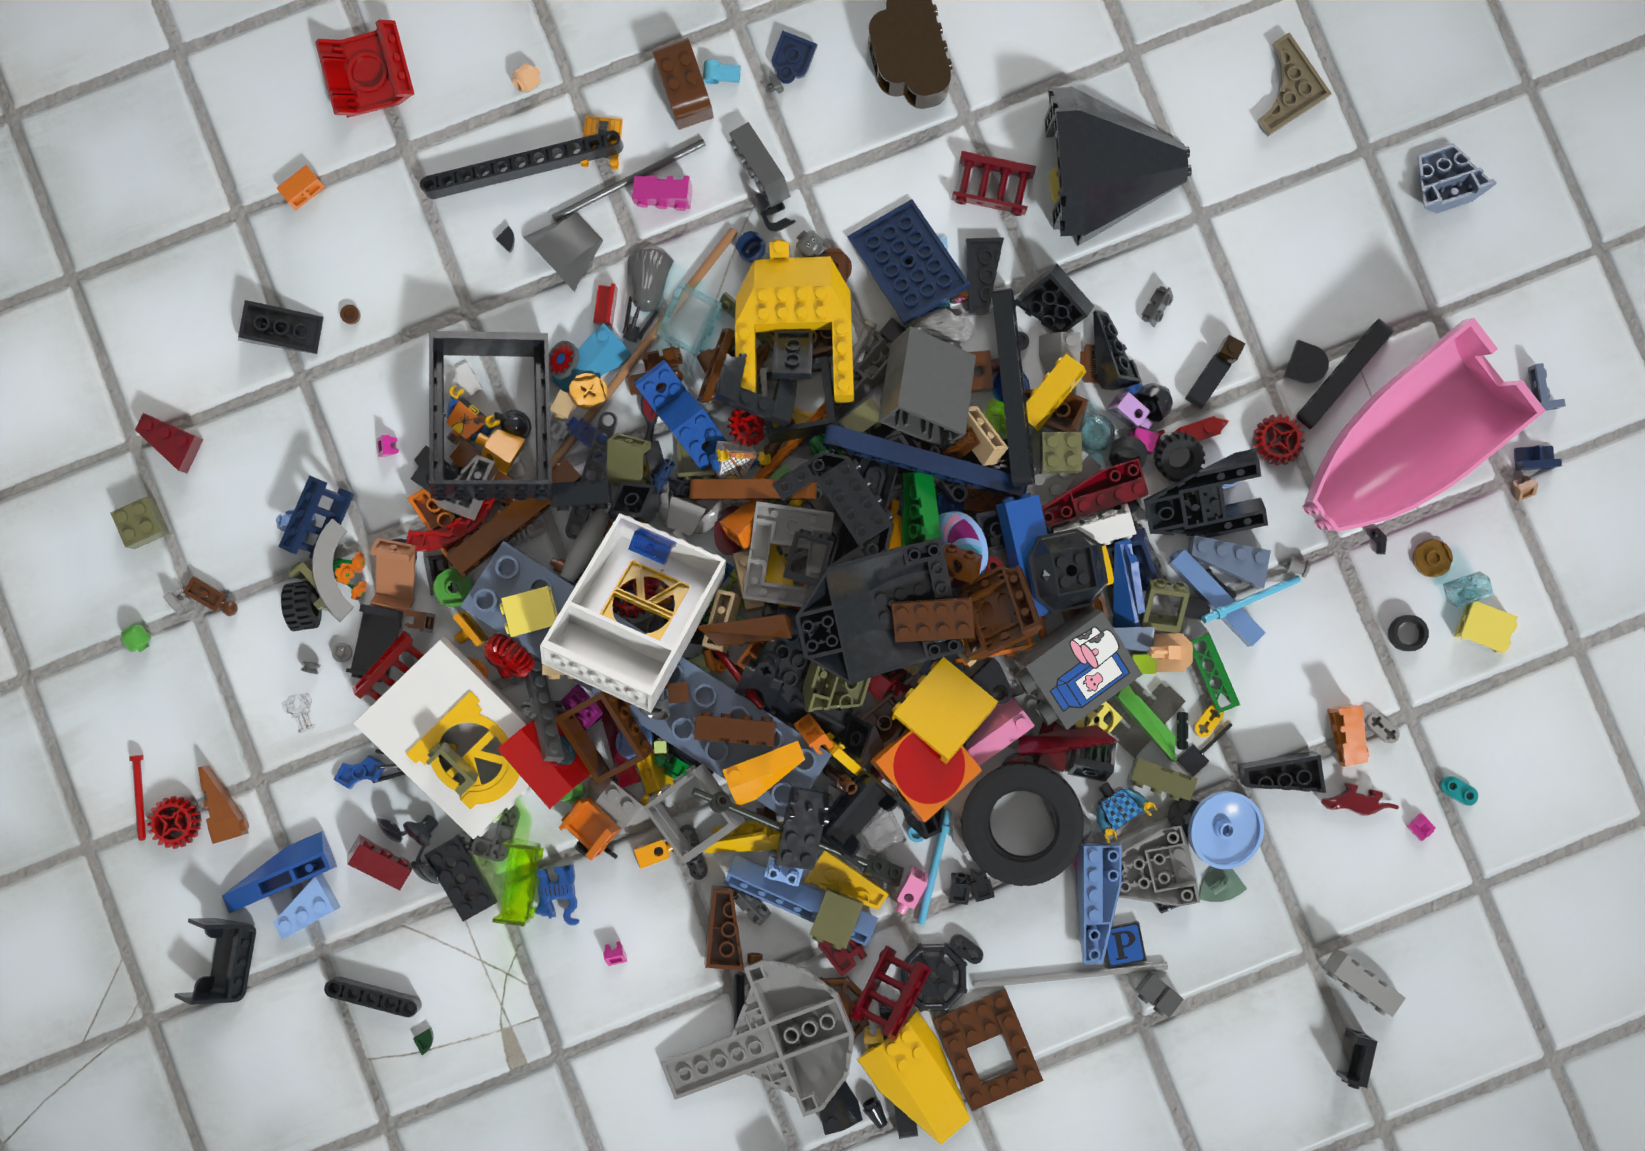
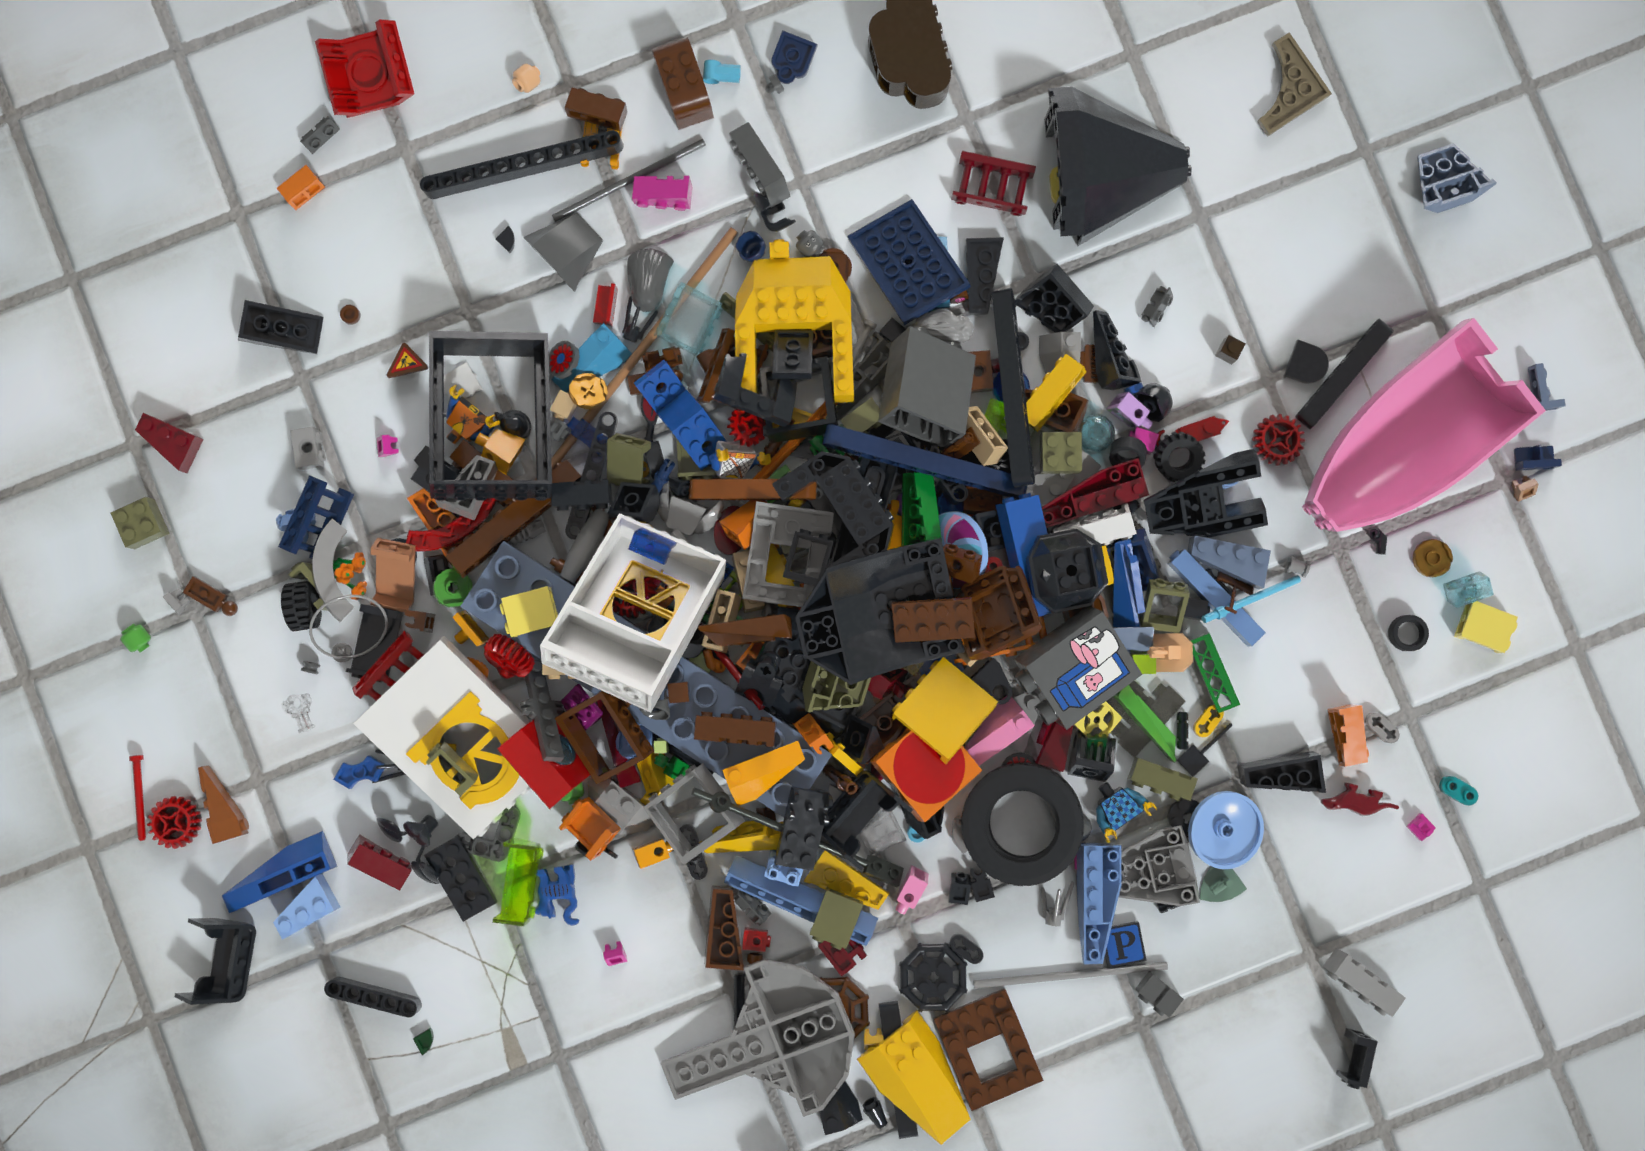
(300, 440): none -> light grey brick
(324, 131): none -> dark grey hinge
(352, 656): none -> light grey piece
(406, 363): none -> piece
(596, 109): none -> reddish brown brick
(750, 934): none -> red brick
(908, 995): dark red fence -> none
(934, 867): medium azure bar -> none
(1055, 915): none -> light grey plant
(1064, 740): dark red wedge -> none
(1208, 381): black beam -> none
(1236, 584): none -> reddish brown piece

